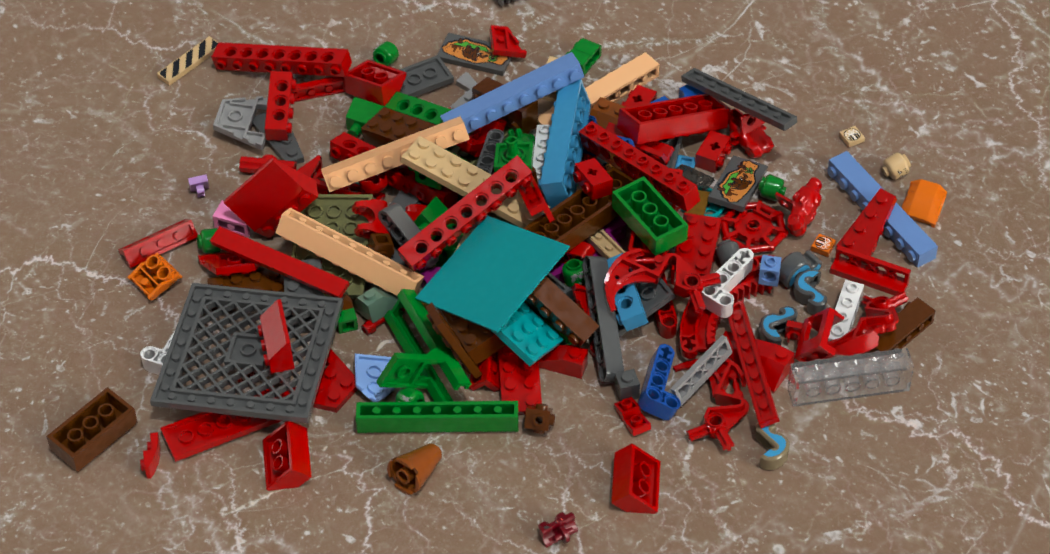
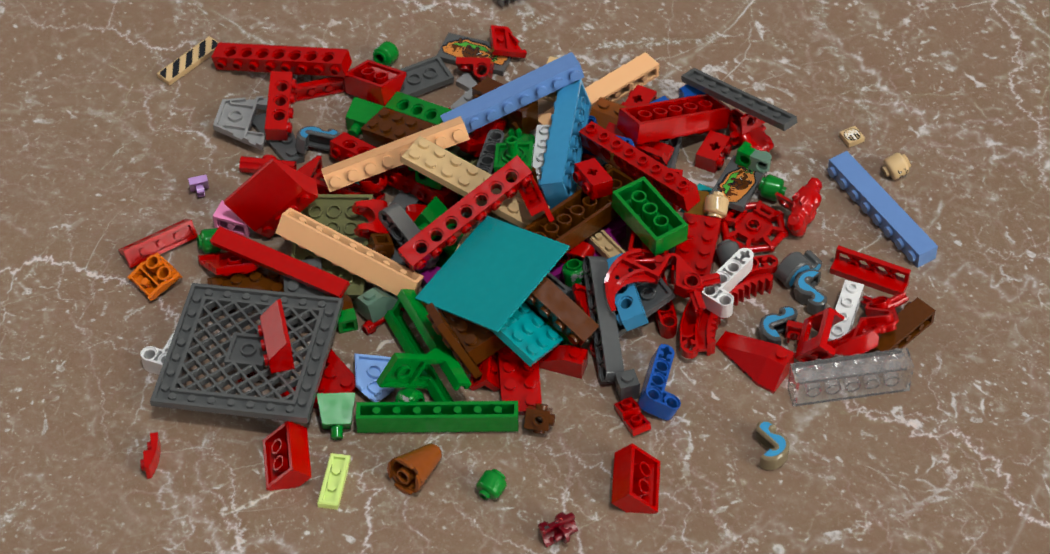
(92, 429): reddish brown brick -> none
(208, 431): red plate -> none
(314, 137): none -> dark grey animal
(334, 481): none -> yellowish green tile
(336, 412): none -> torso
(476, 64): none -> red plate
(491, 484): none -> green head
(586, 53): green brick -> none
(685, 160): dark azure tile -> none
(696, 177): clear smoke slope -> none
(701, 370): light grey fence -> none
(716, 205): none -> tan head
(732, 406): red piece -> none
(752, 366): red tile -> none
(753, 158): none -> leg
(770, 270): medium blue brick -> none
(823, 245): orange tile -> none
(870, 224): red wing -> none
(924, 201): orange slope -> none

